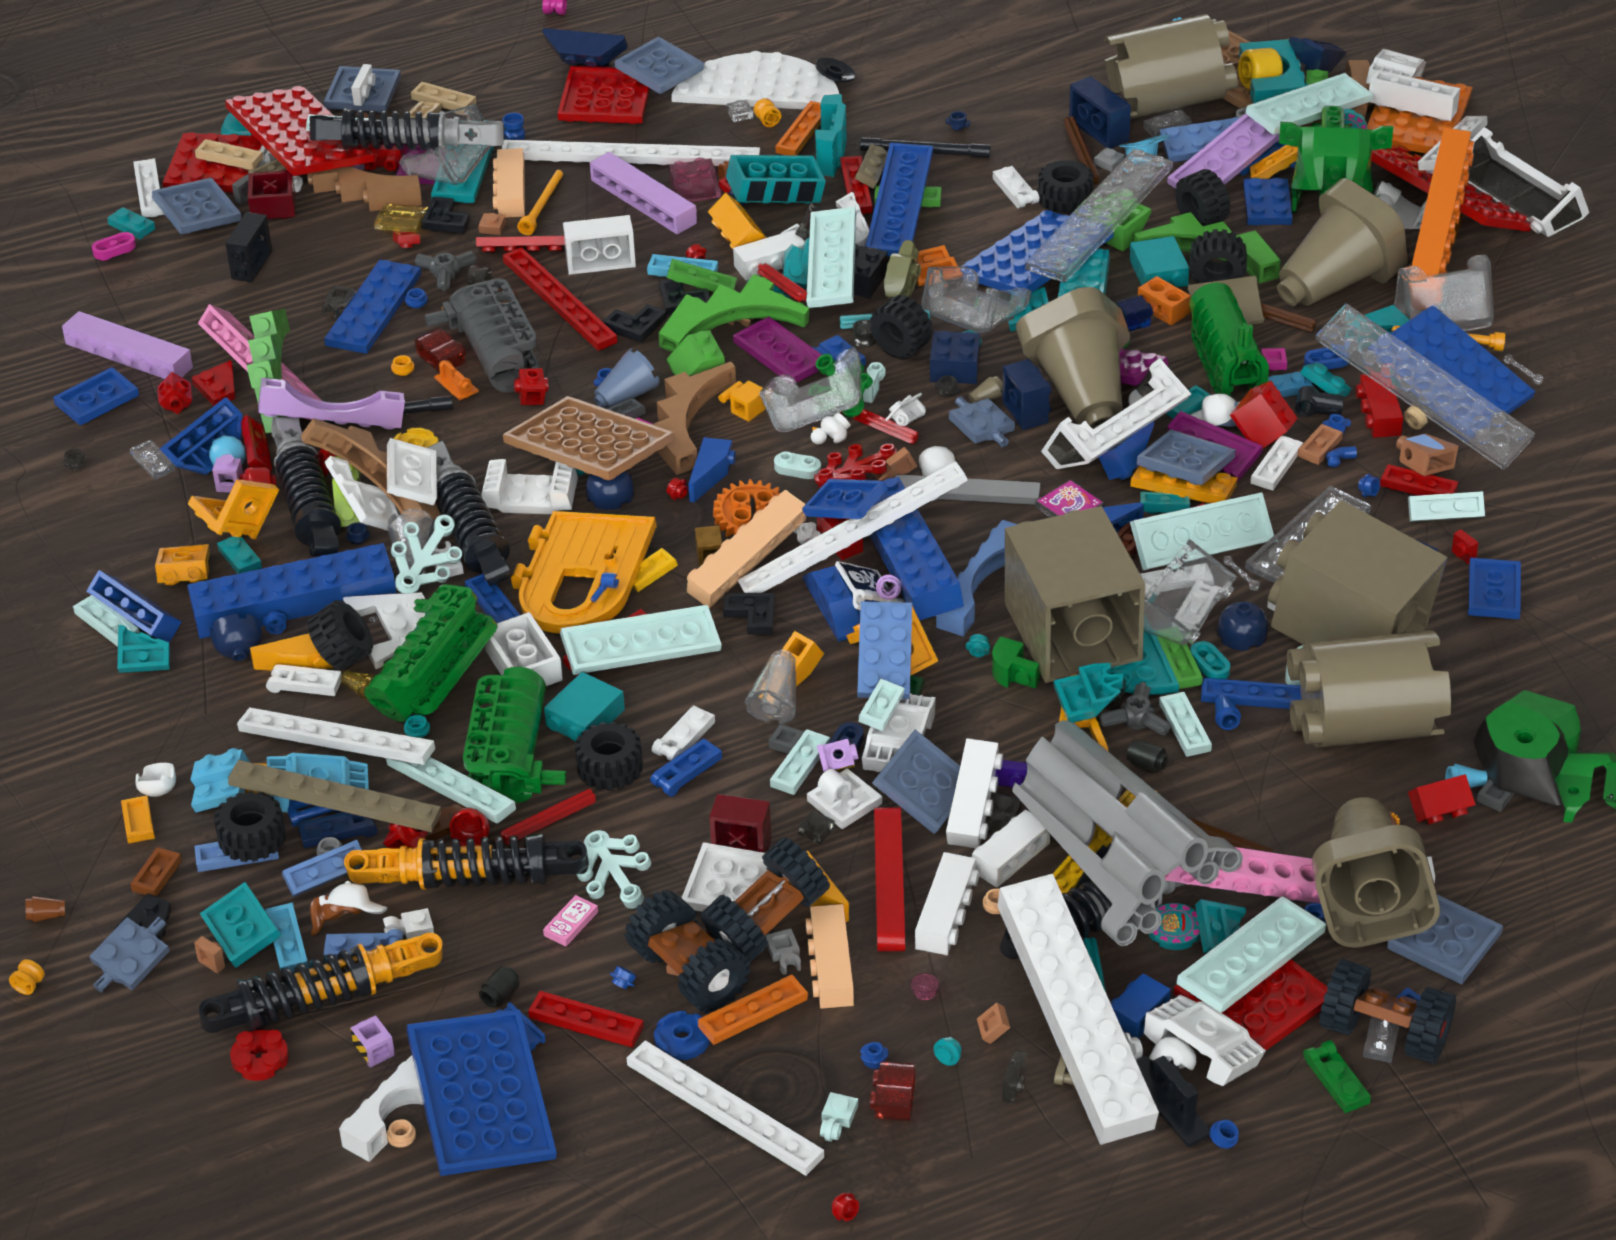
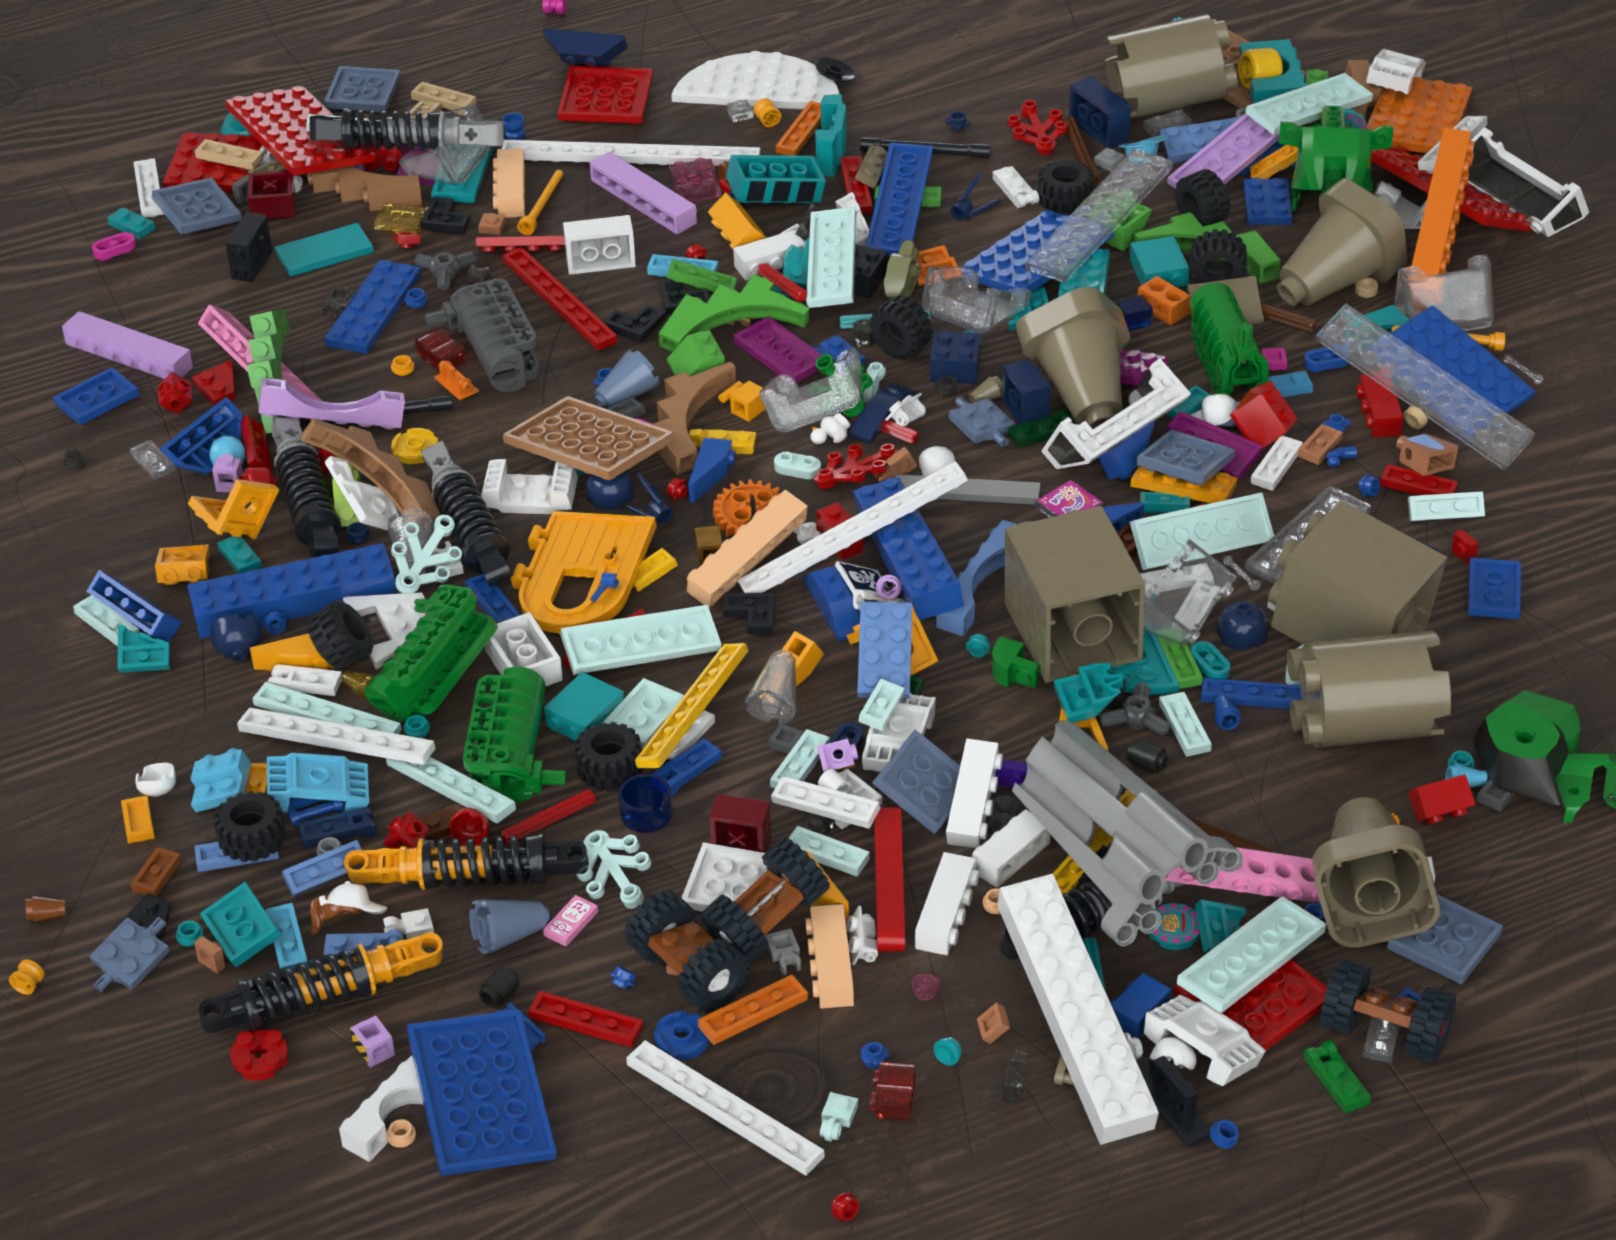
(188, 933): none -> teal plate
(299, 704): none -> light aqua plate
(323, 249): none -> teal tile
(334, 795): dark tan plate -> none
(363, 84): white plate -> none
(411, 471): white plate -> none
(505, 922): none -> sand blue cone
(531, 386): red brick -> none
(640, 797): none -> clear blue piece
(645, 709): none -> light aqua plate
(657, 508): none -> dark blue plant
(659, 65): sand blue plate -> none
(691, 706): none -> yellow tile
(742, 441): none -> yellow hinge
(825, 802): none -> white plate
(831, 851): none -> light aqua plate
(844, 498): blue plate -> none
(861, 936): none -> white hinge
(870, 420): none -> dark blue slope
(963, 206): none -> dark blue plant
(1037, 430): none -> dark green plate
(1044, 144): none -> red plant
(1311, 401): black piece -> none
(1316, 53): dark blue wedge -> none
(1325, 380): teal plate -> none
(1366, 287): none -> tan tile
(1414, 95): white brick -> none
(1461, 758): none -> teal plate

